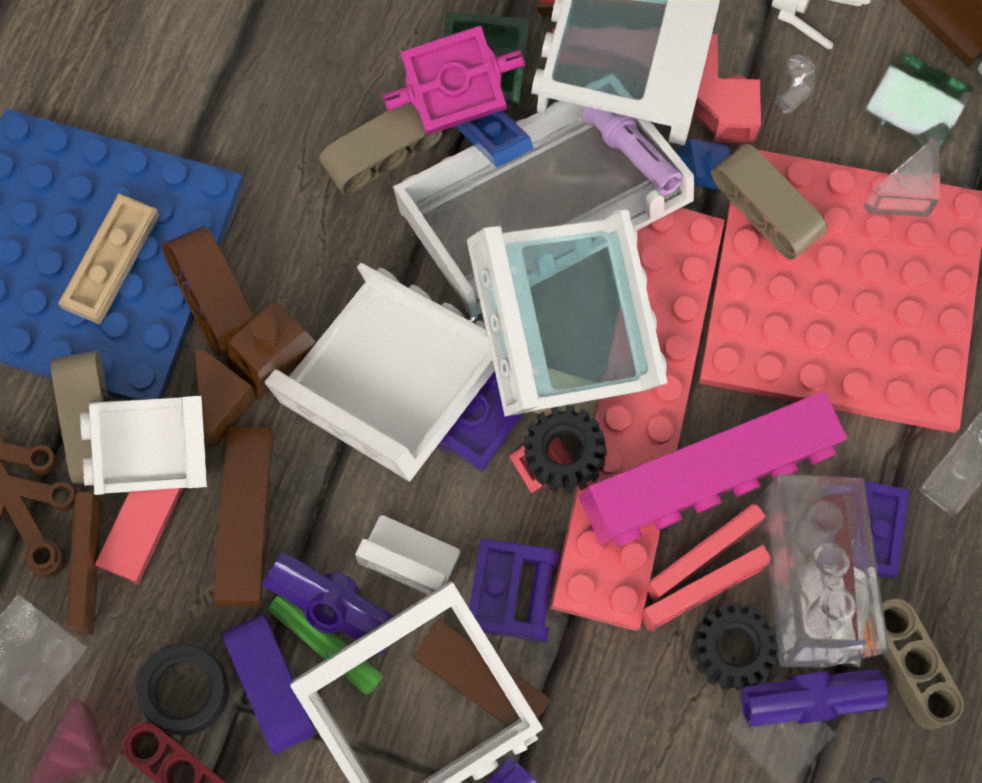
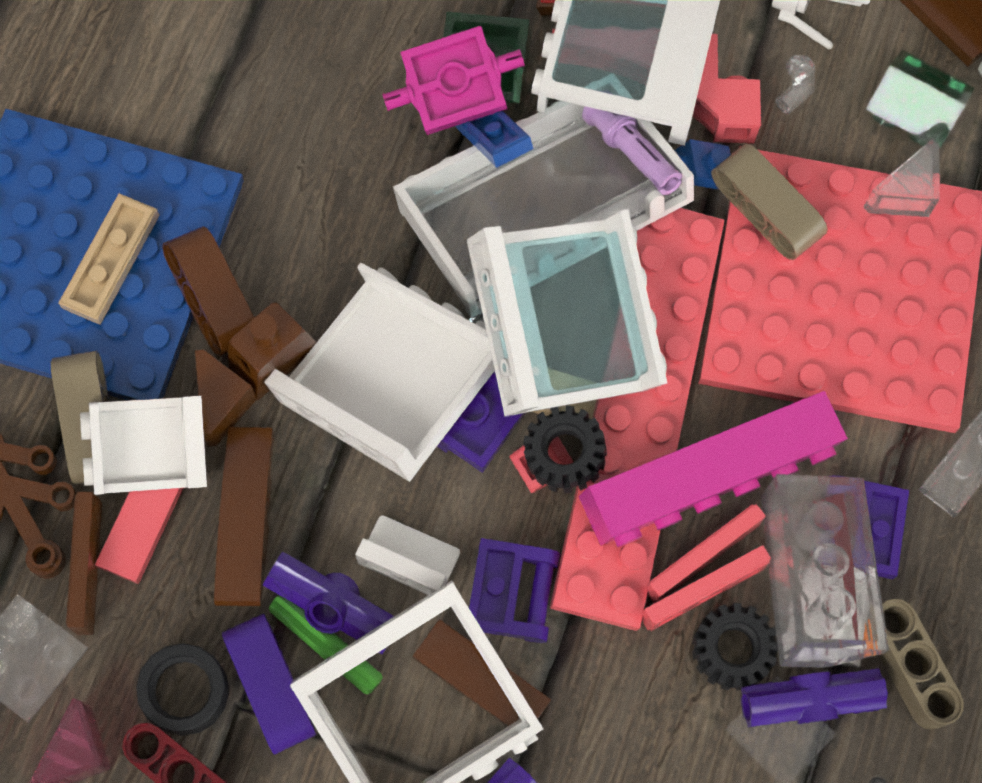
(377, 148): dark tan beam -> none

